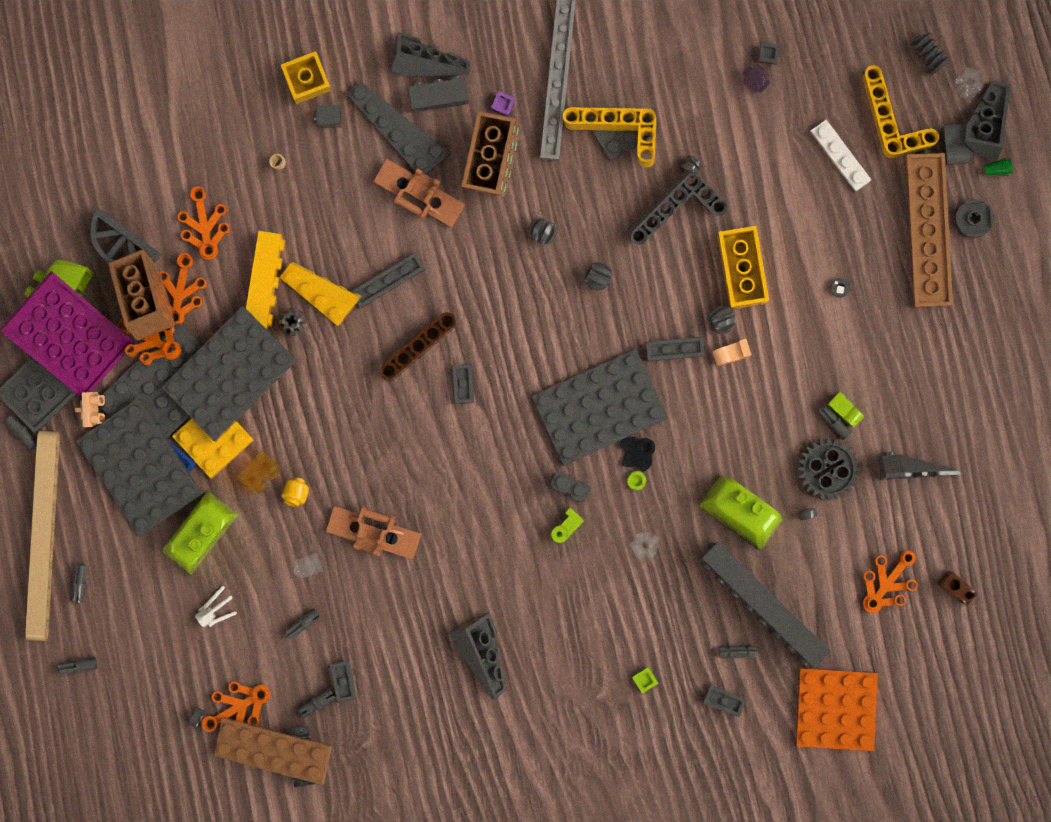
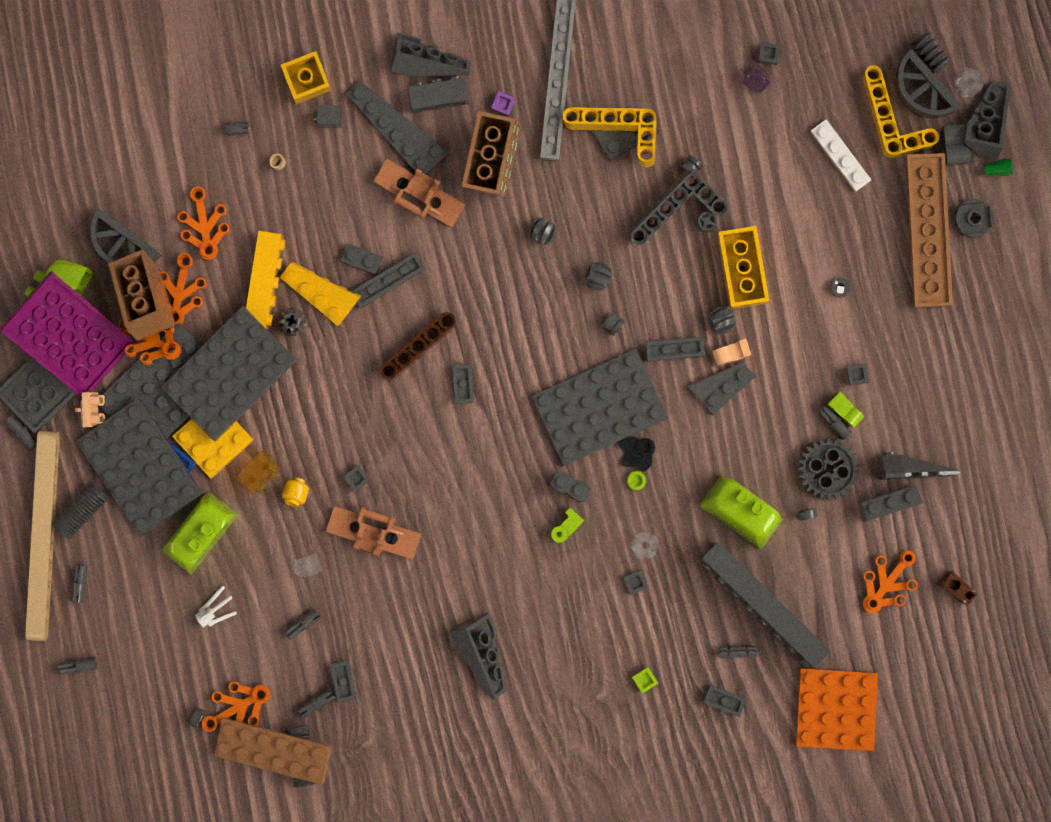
(62, 528): none -> dark grey piece
(235, 128): none -> dark grey pin
(356, 478): none -> dark grey plate
(361, 259): none -> dark grey plate
(613, 323): none -> dark grey wheel
(635, 582): none -> dark grey tile
(707, 218): none -> dark grey wheel
(721, 387): none -> dark grey wing
(857, 374): none -> dark grey plate
(890, 503): none -> dark grey brick
(931, 81): none -> dark grey window

